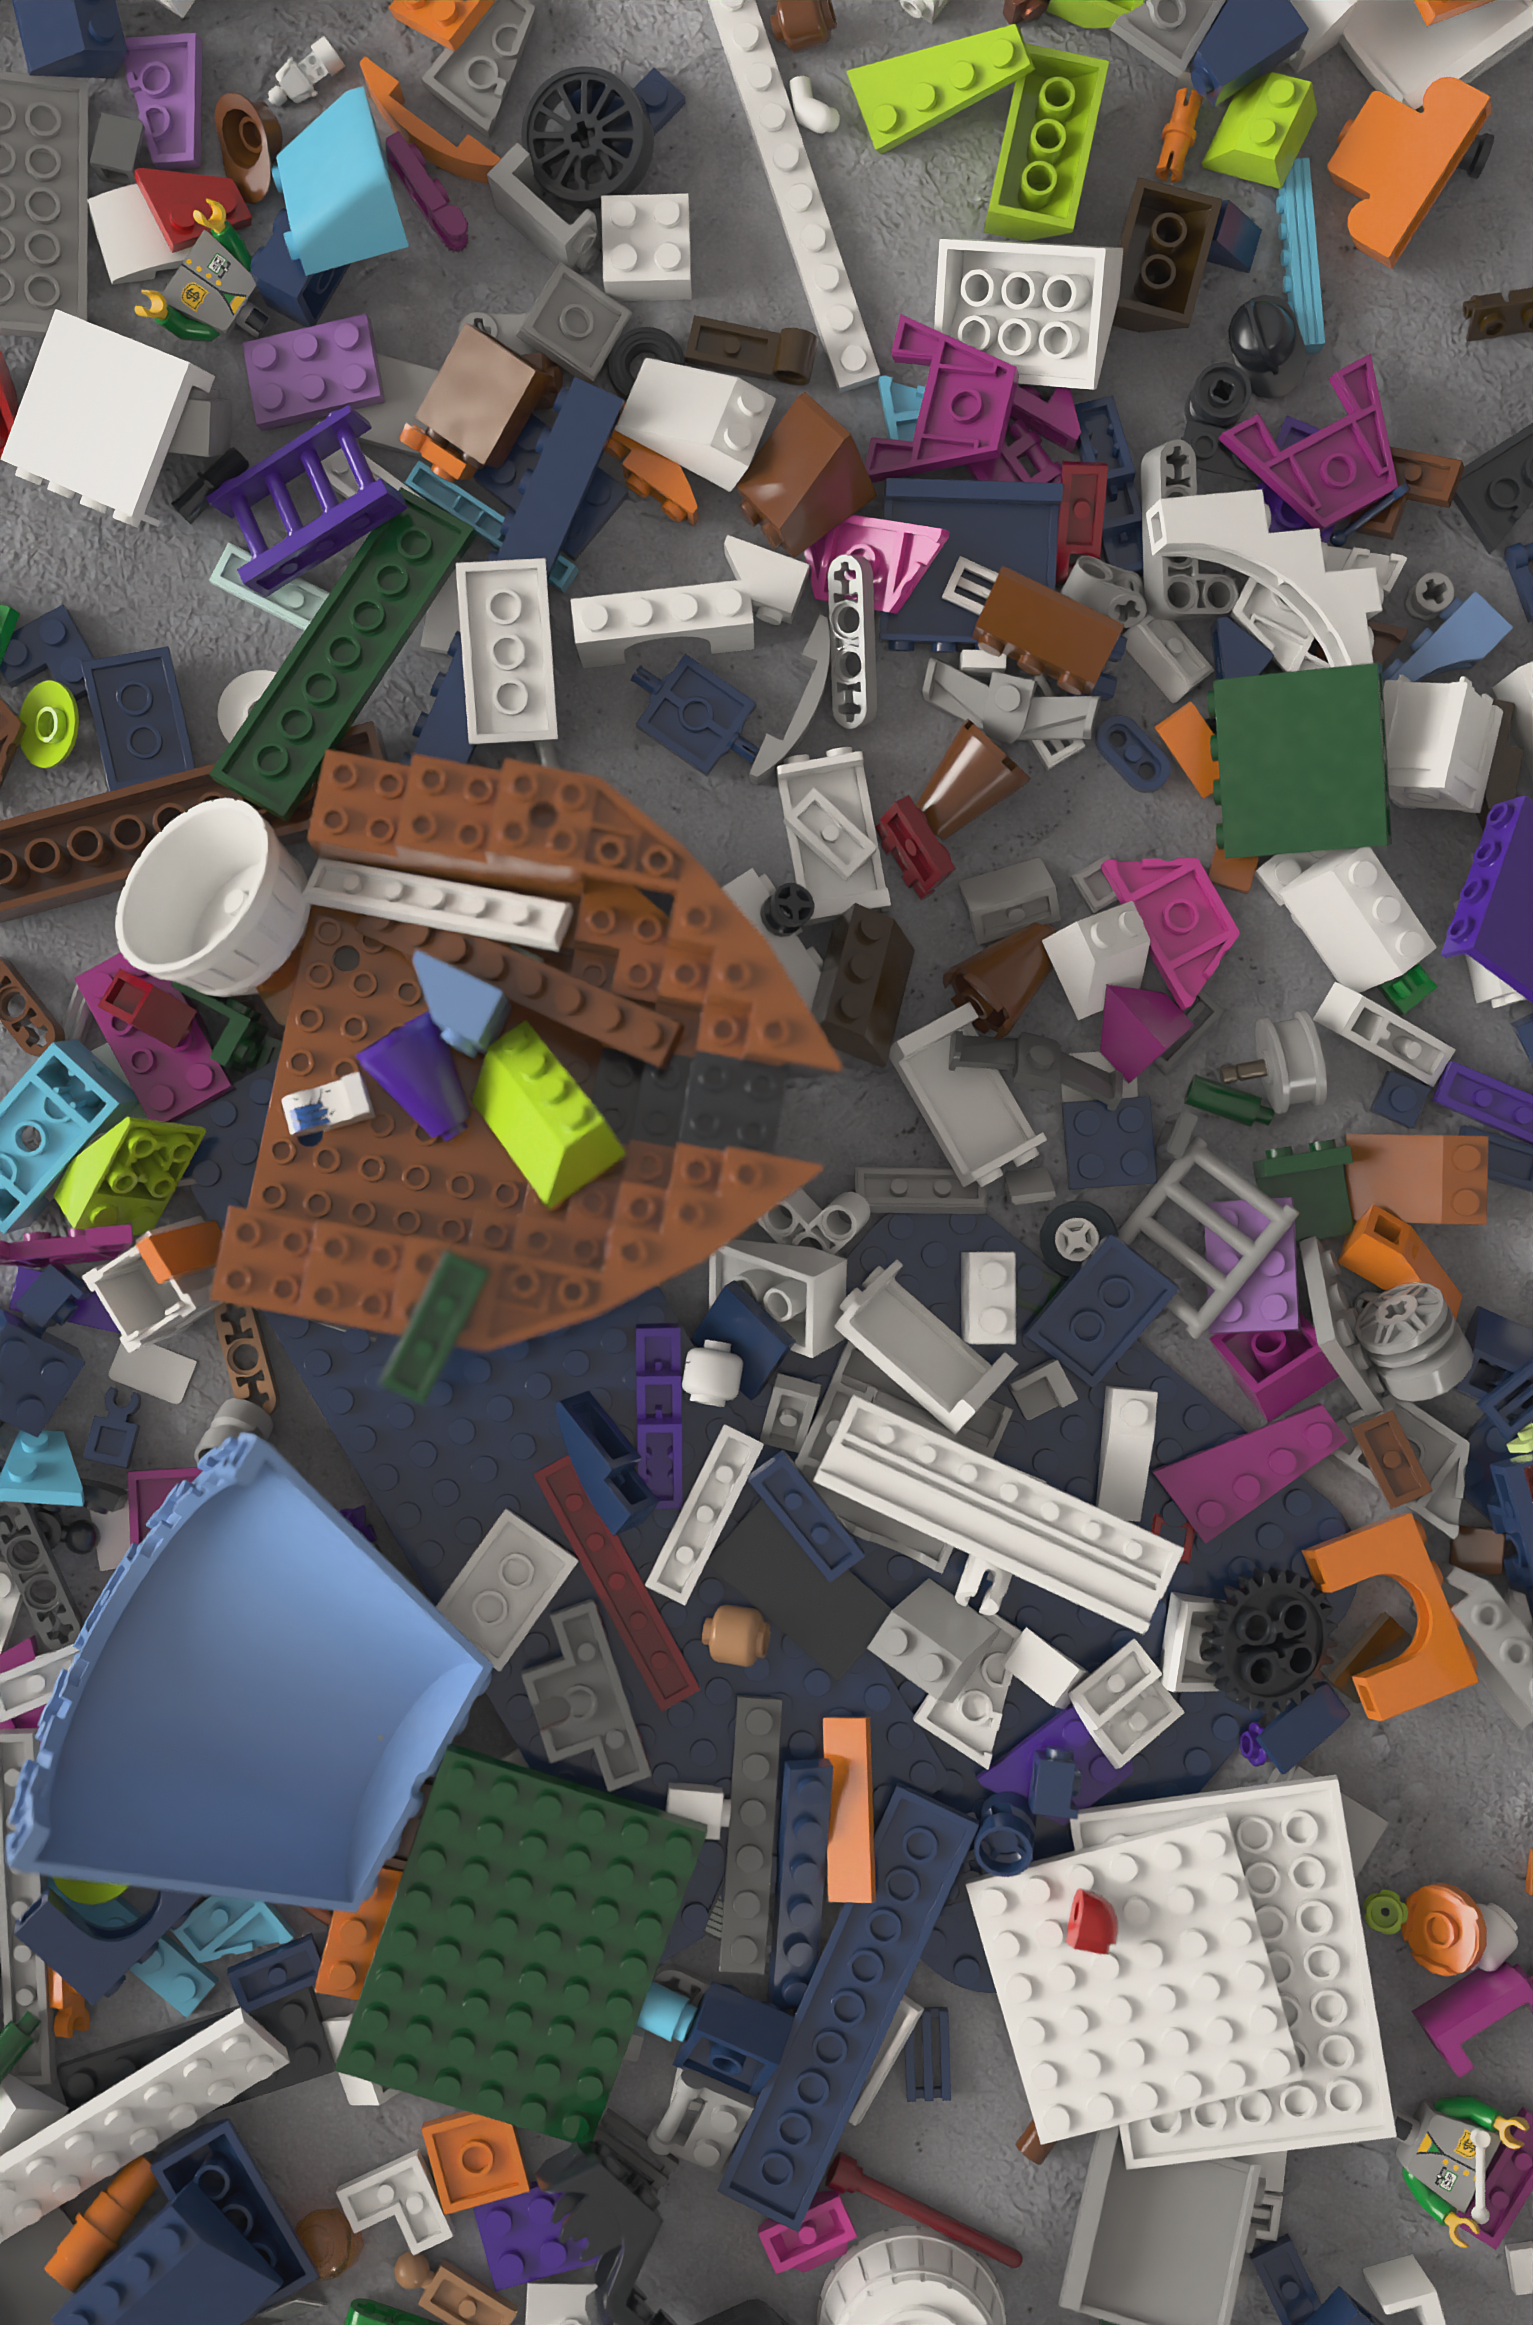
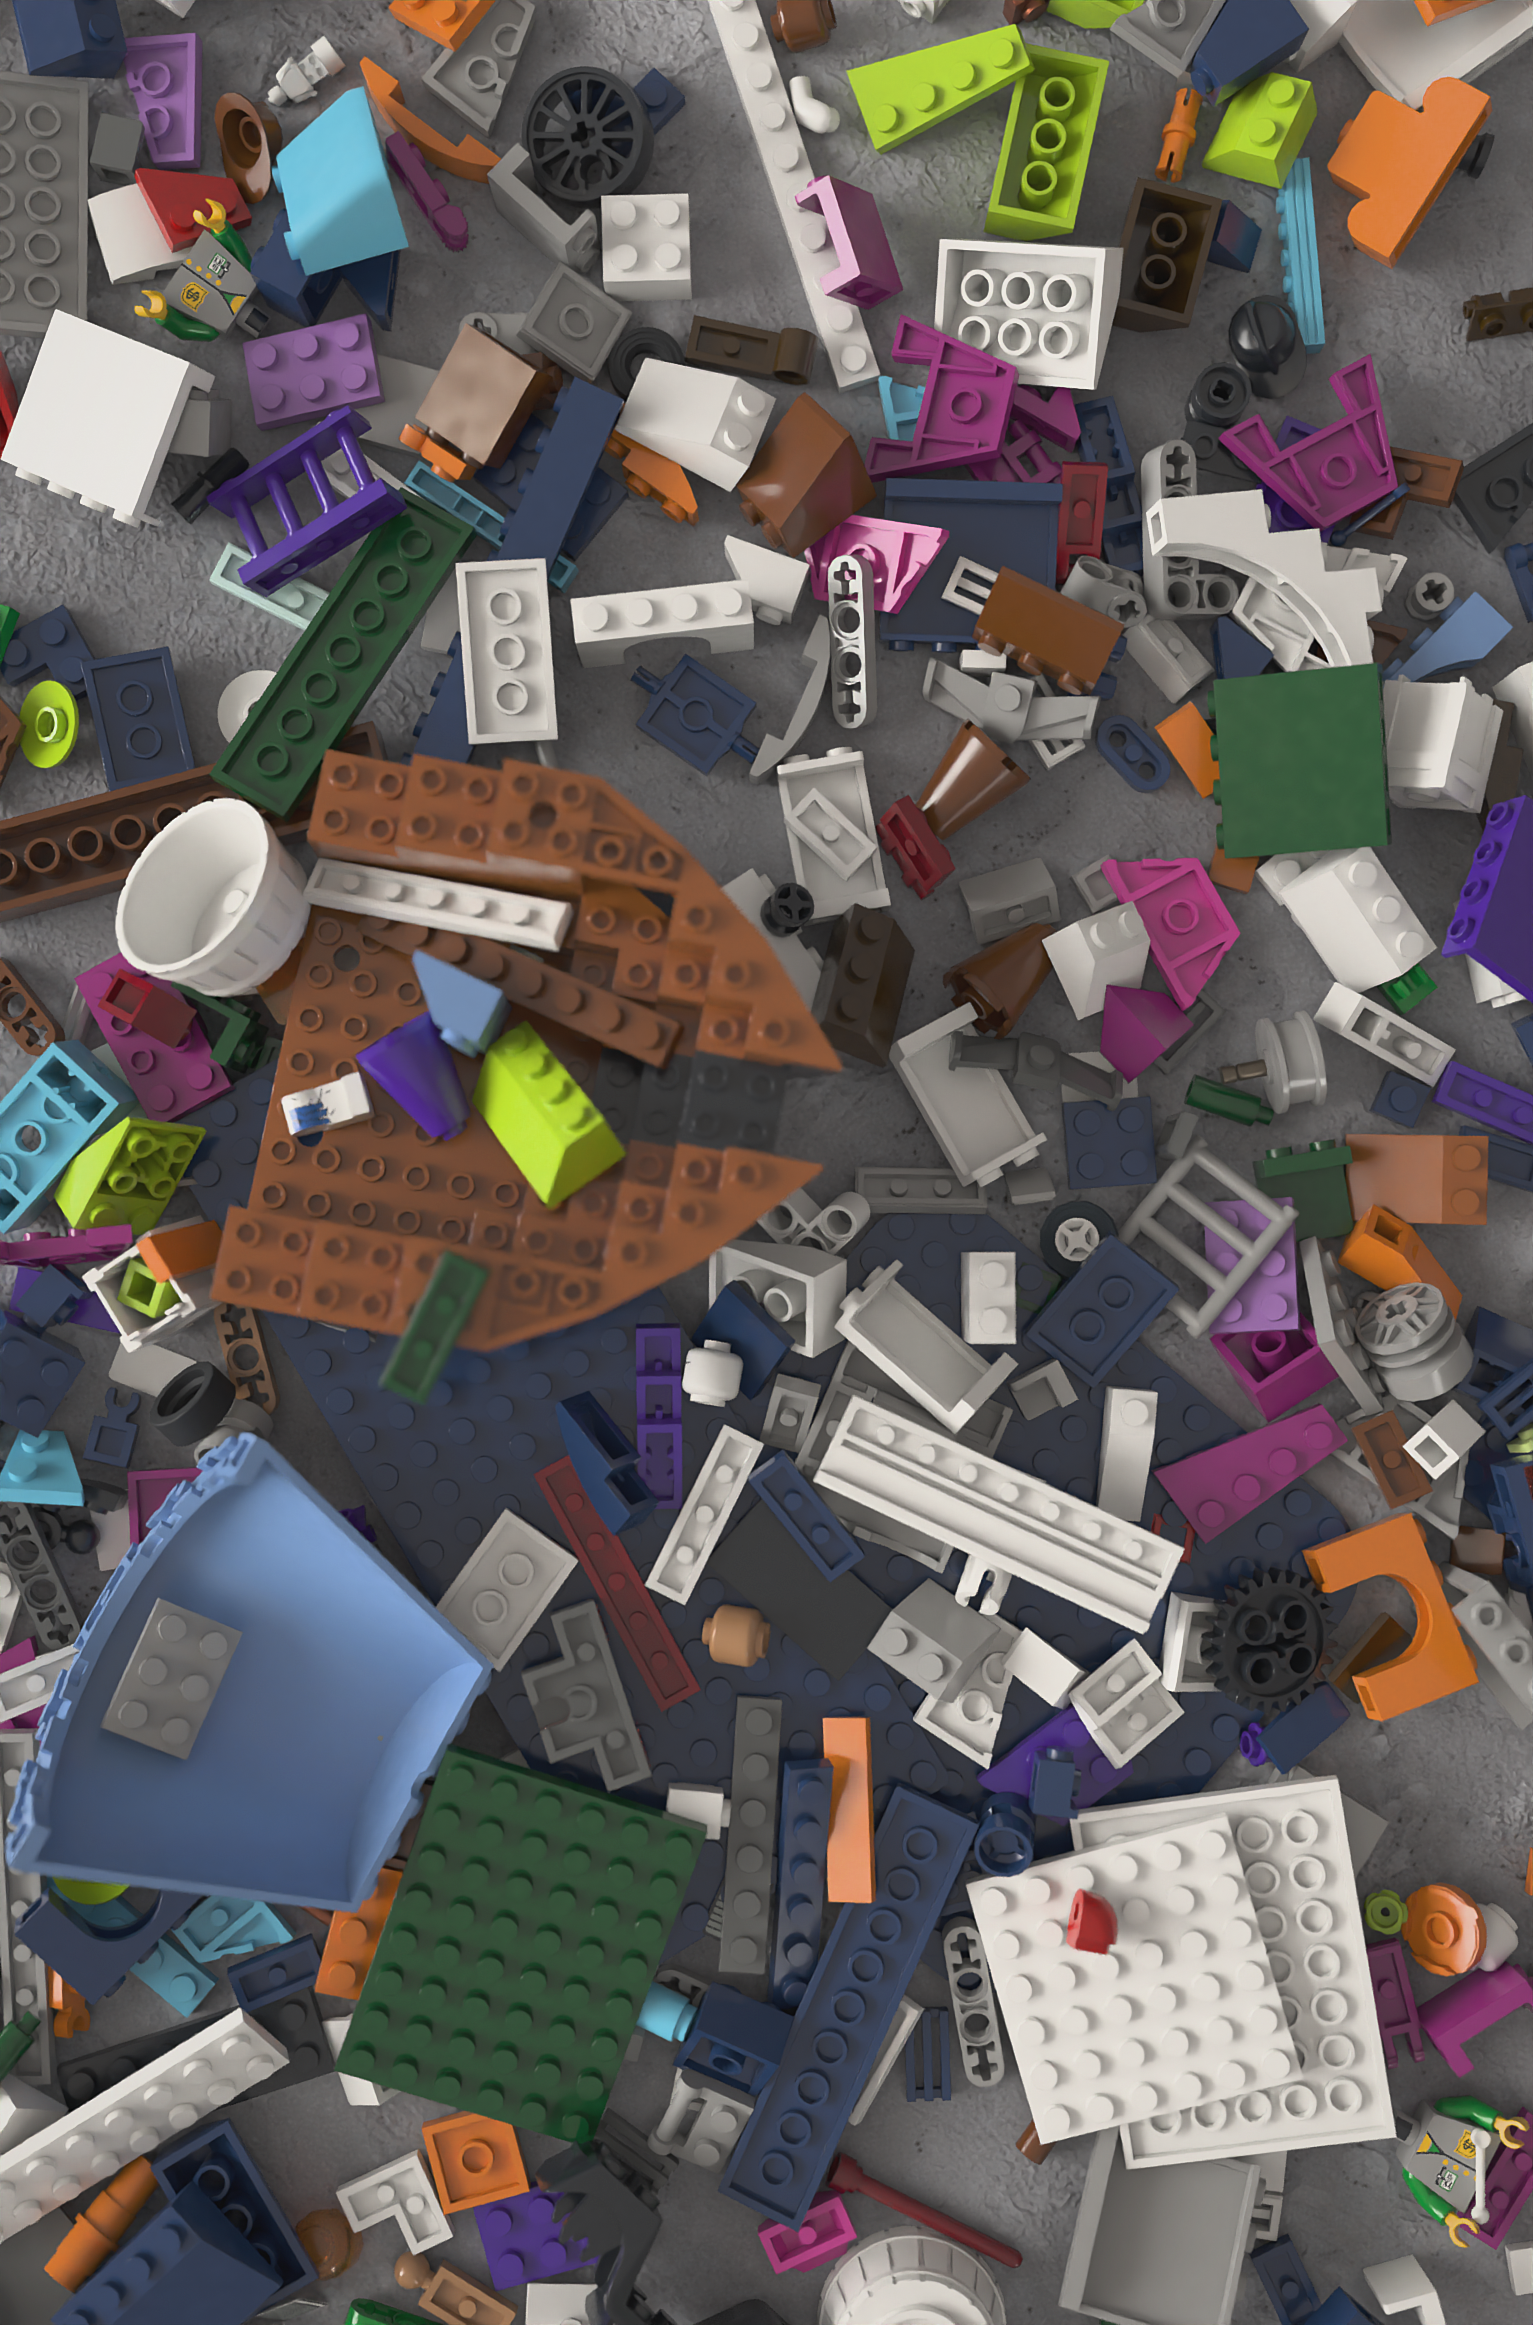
(143, 1291): none -> lime brick
(171, 1679): none -> light grey plate
(192, 1404): none -> black tyre
(374, 285): none -> dark blue slope
(865, 257): none -> magenta panel
(974, 2001): none -> light grey beam
(1393, 2000): none -> magenta hinge
(1444, 1439): none -> white brick

